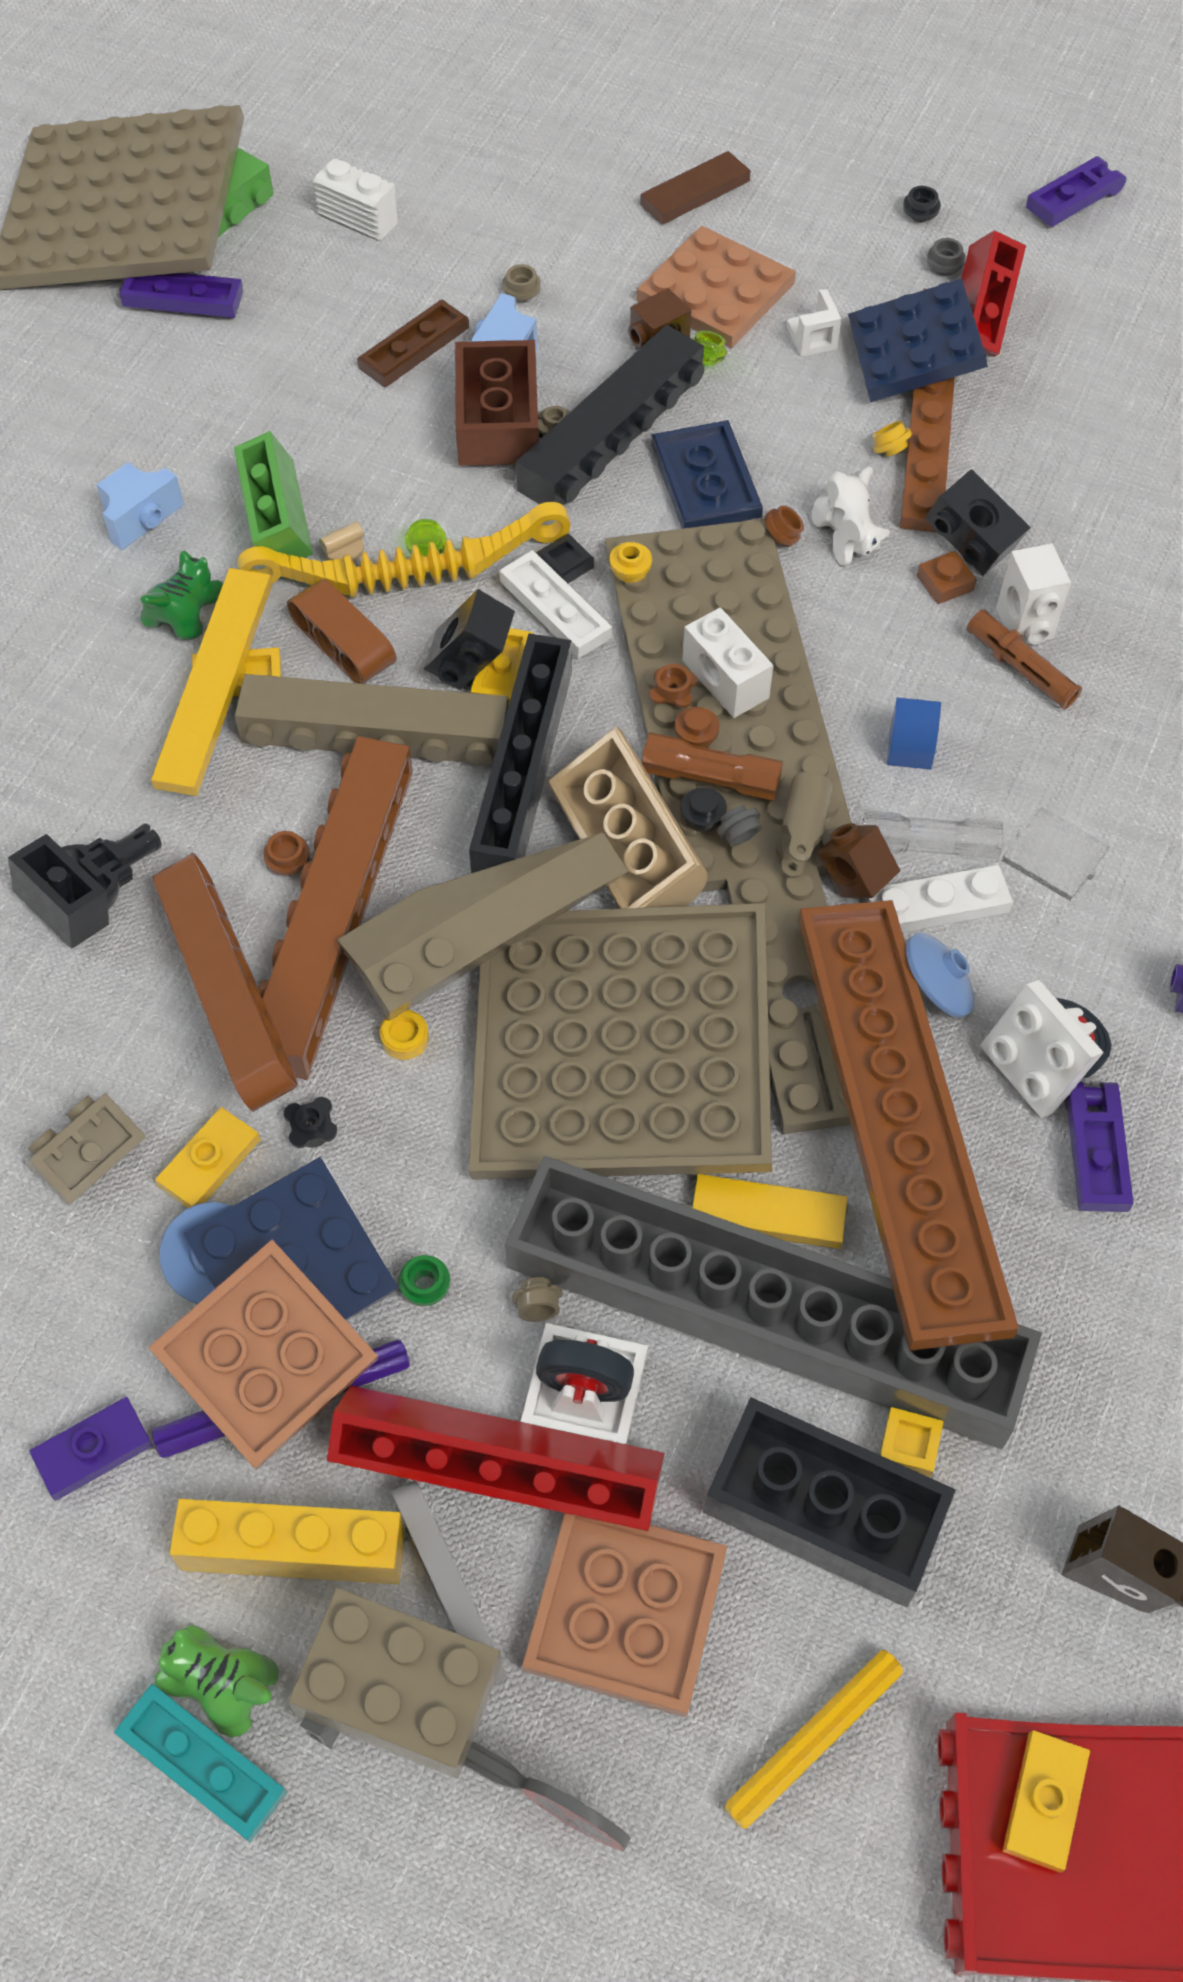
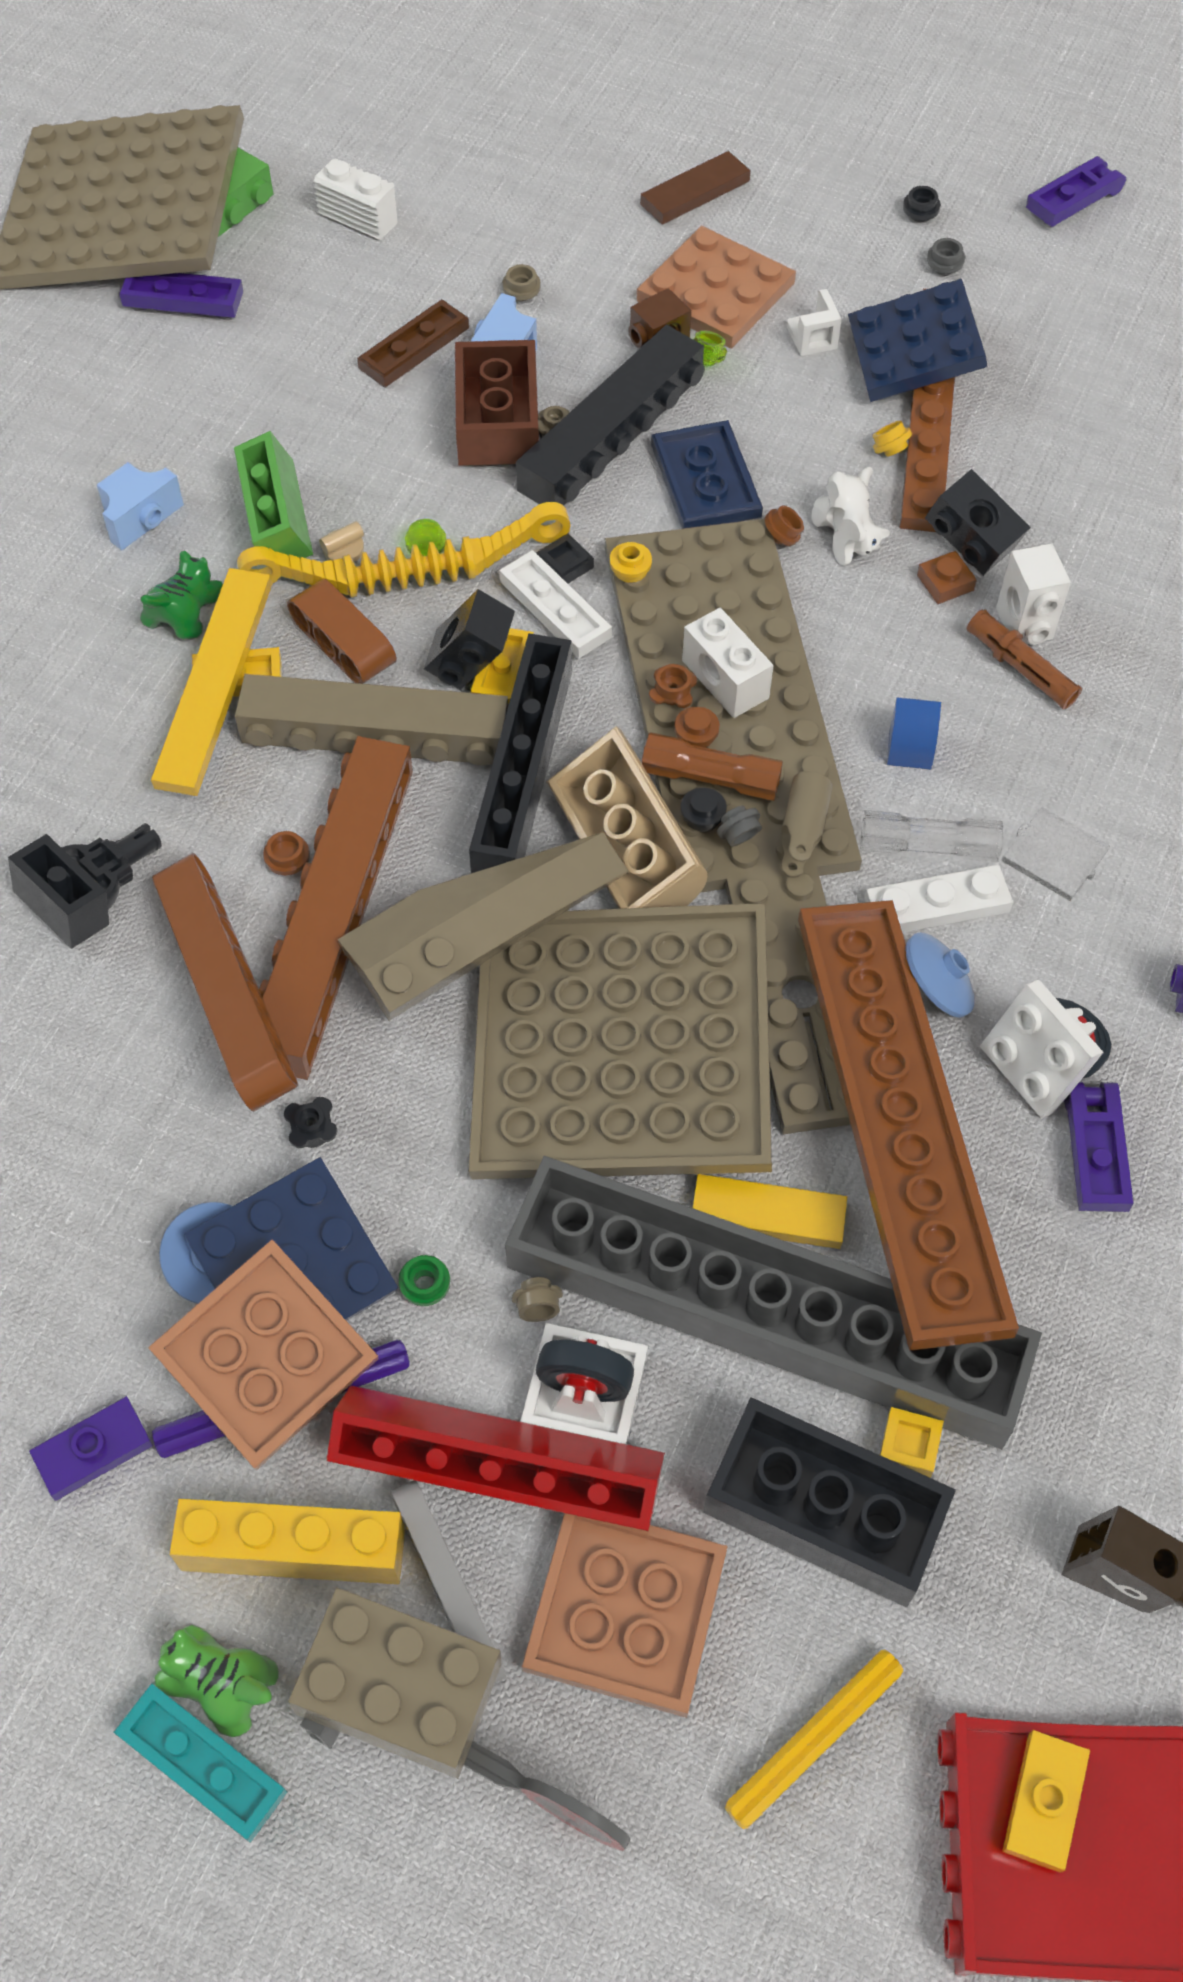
(85, 1148): dark tan bracket -> none
(208, 1159): yellow plate -> none
(404, 1035): yellow tile -> none
(858, 860): reddish brown brick -> none
(990, 284): red slope -> none

